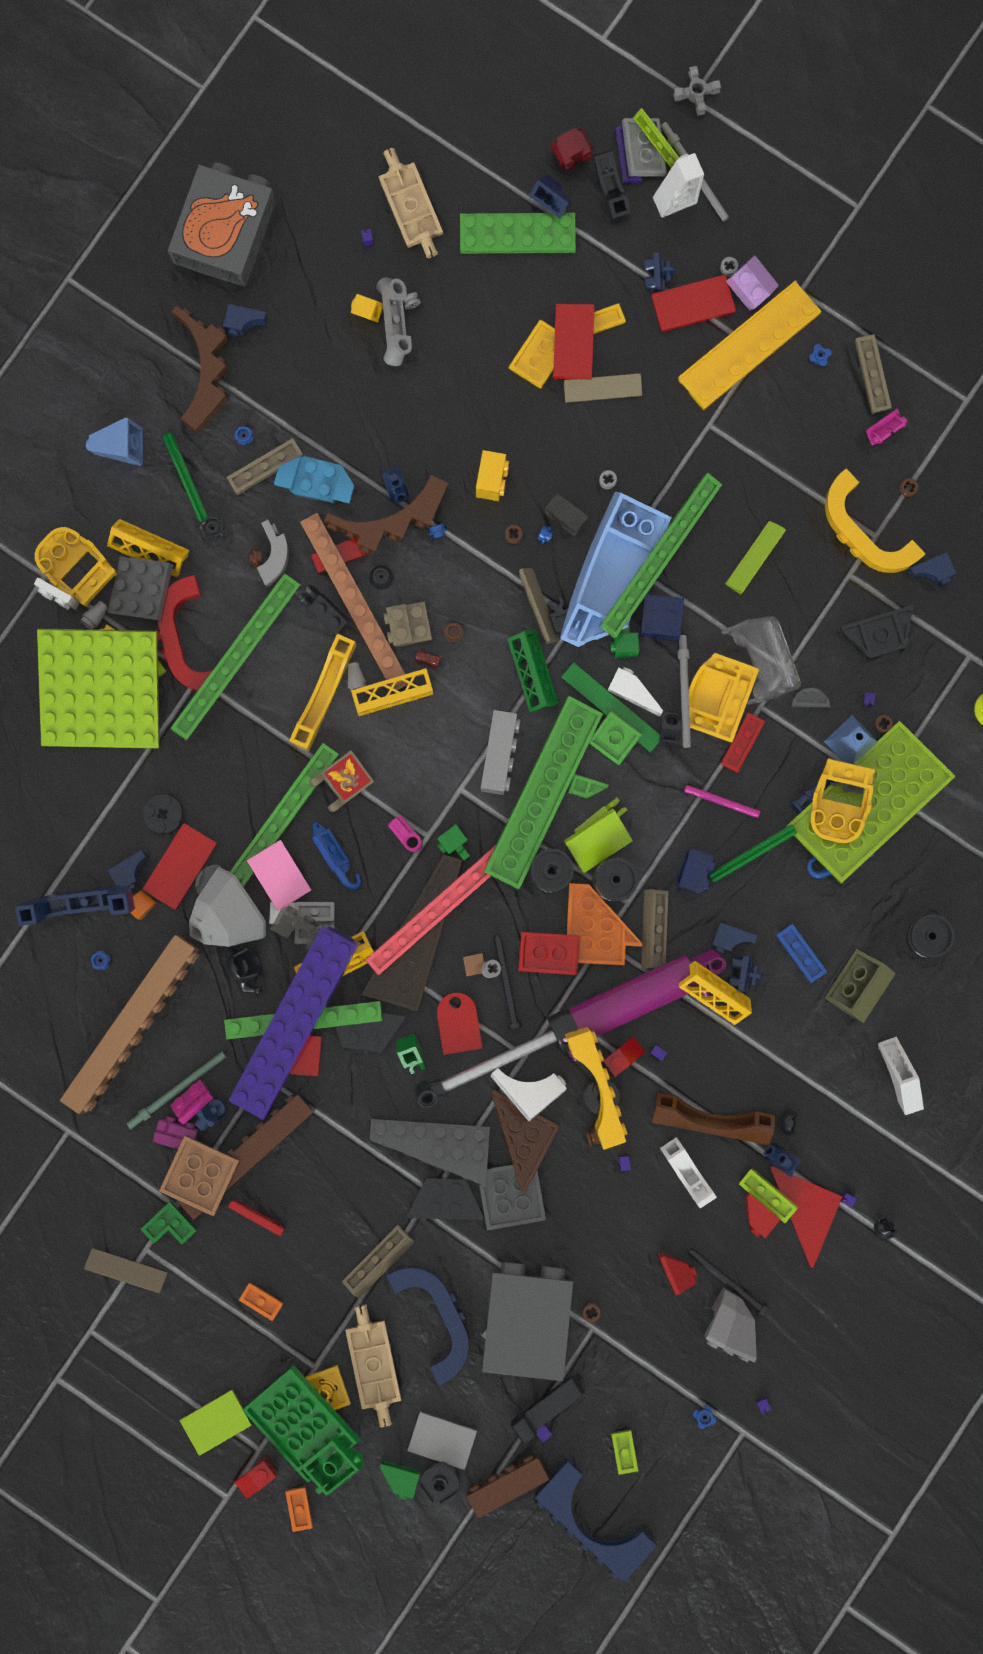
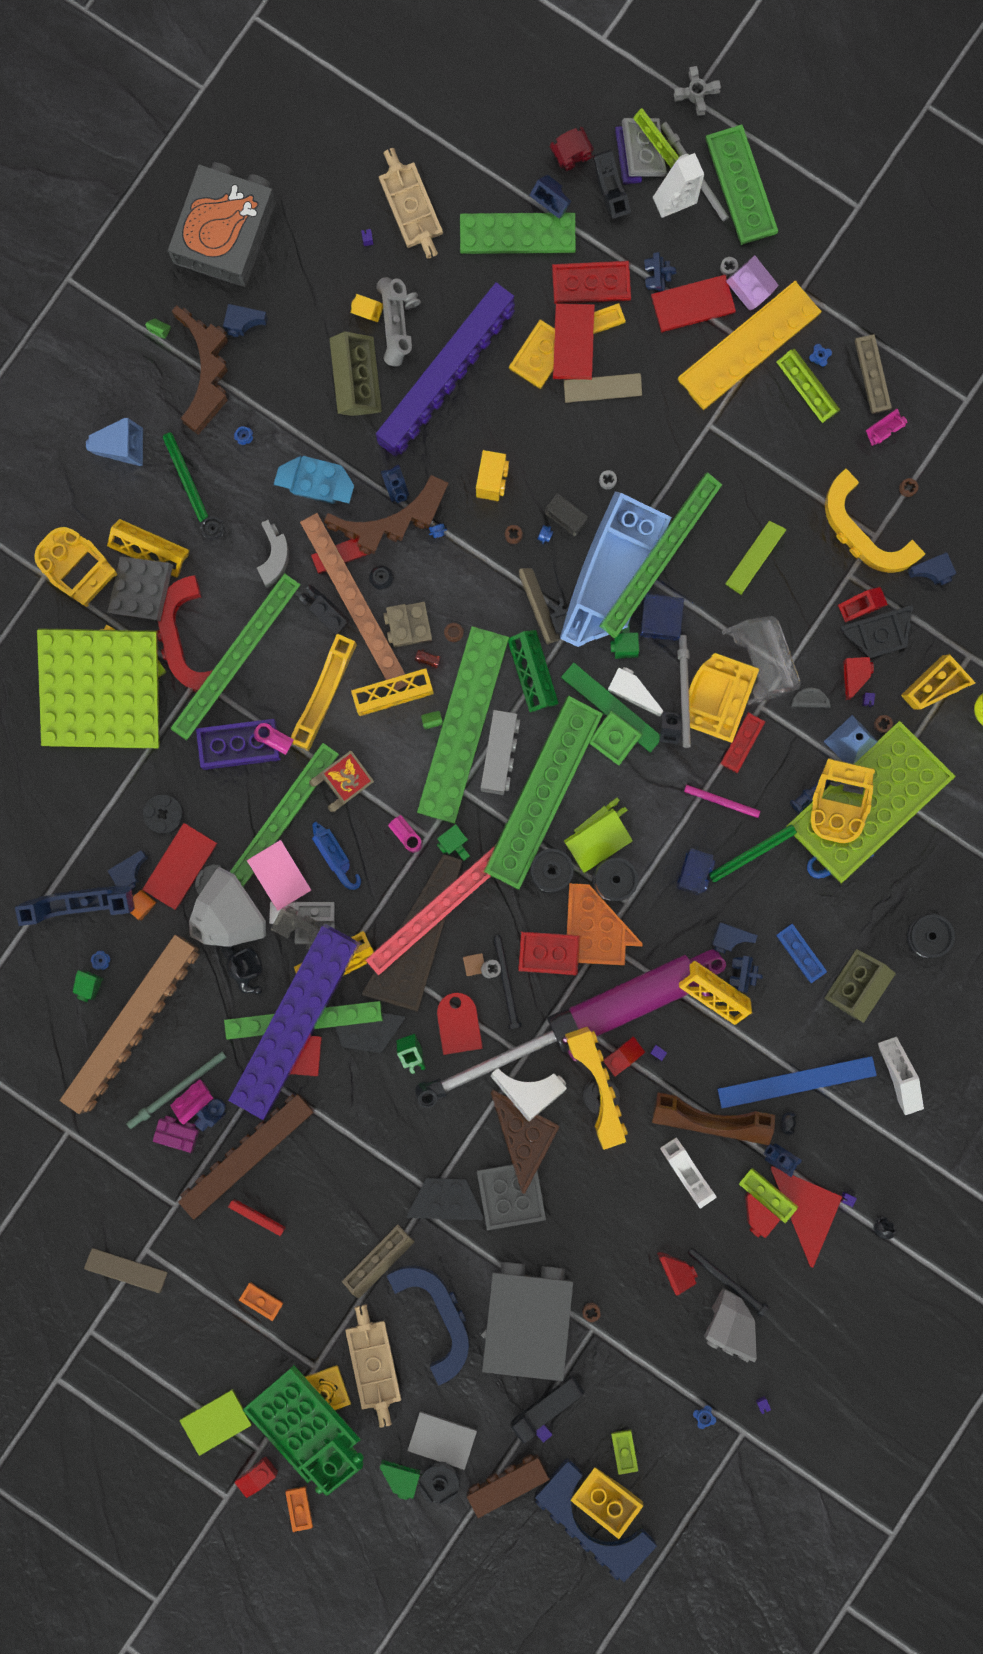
(51, 592): white plate -> none
(86, 985): none -> green slope
(94, 615): light grey cone -> none
(158, 328): none -> bright green slope
(169, 1219): green plate -> none
(199, 1175): medium nougat plate -> none
(234, 745): none -> dark purple brick
(255, 558): reddish brown plate -> none
(263, 466): dark tan plate -> none
(275, 738): none -> dark pink piece
(355, 374): none -> olive slope
(355, 677): light grey cone -> none
(431, 720): none -> bright green slope
(444, 1146): dark grey wing -> none
(446, 370): none -> dark purple brick
(463, 725): none -> bright green plate
(586, 787): bright green tile -> none
(591, 282): none -> red tile
(592, 1137): reddish brown bush -> none
(607, 1502): none -> yellow slope
(624, 1163): dark purple piece -> none
(654, 928): dark tan slope -> none
(741, 184): none -> bright green plate
(796, 1082): none -> blue tile
(808, 385): none -> lime slope
(856, 674): none -> red slope
(863, 604): none -> red slope
(937, 682): none -> yellow wedge

